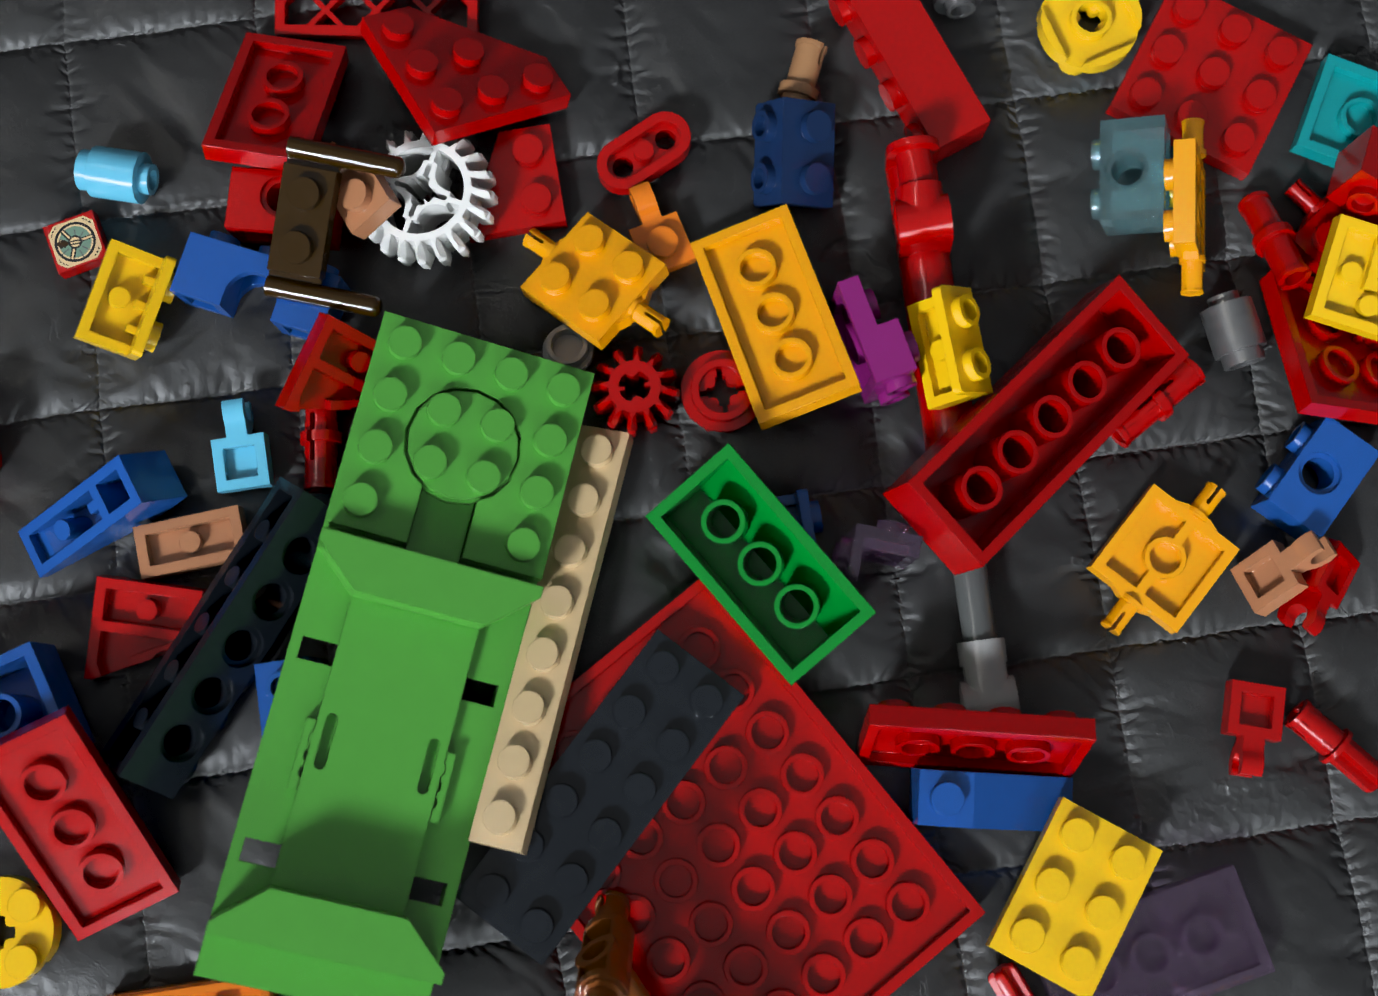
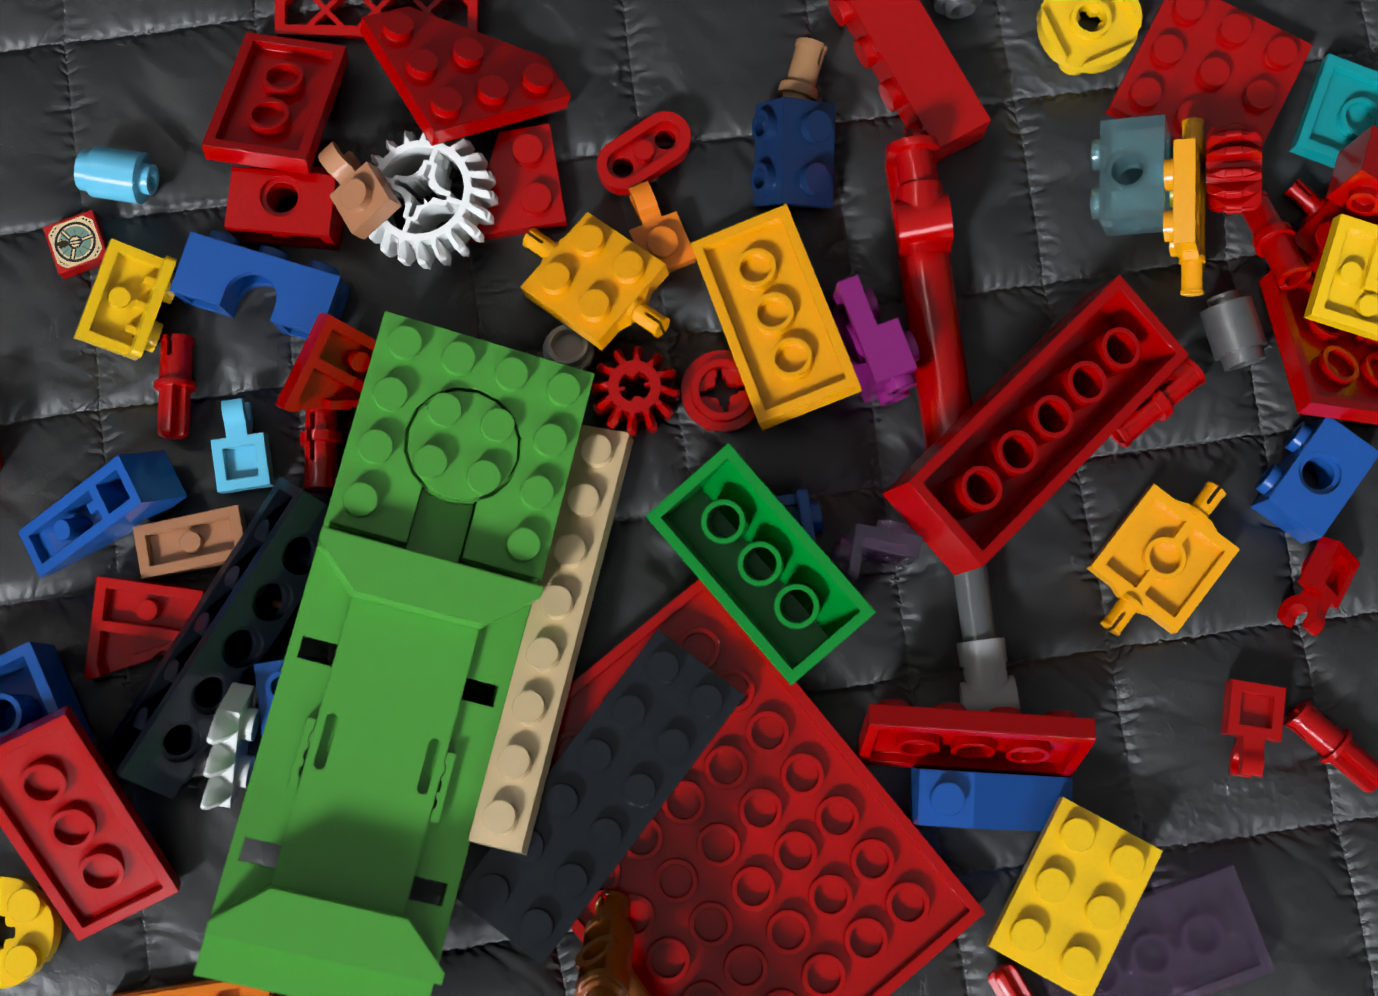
(175, 386): none -> red axle
(230, 733): none -> white plate
(307, 221): dark brown plate -> none
(950, 347): yellow bracket -> none
(1234, 168): none -> red gear
(1275, 572): nougat plate -> none

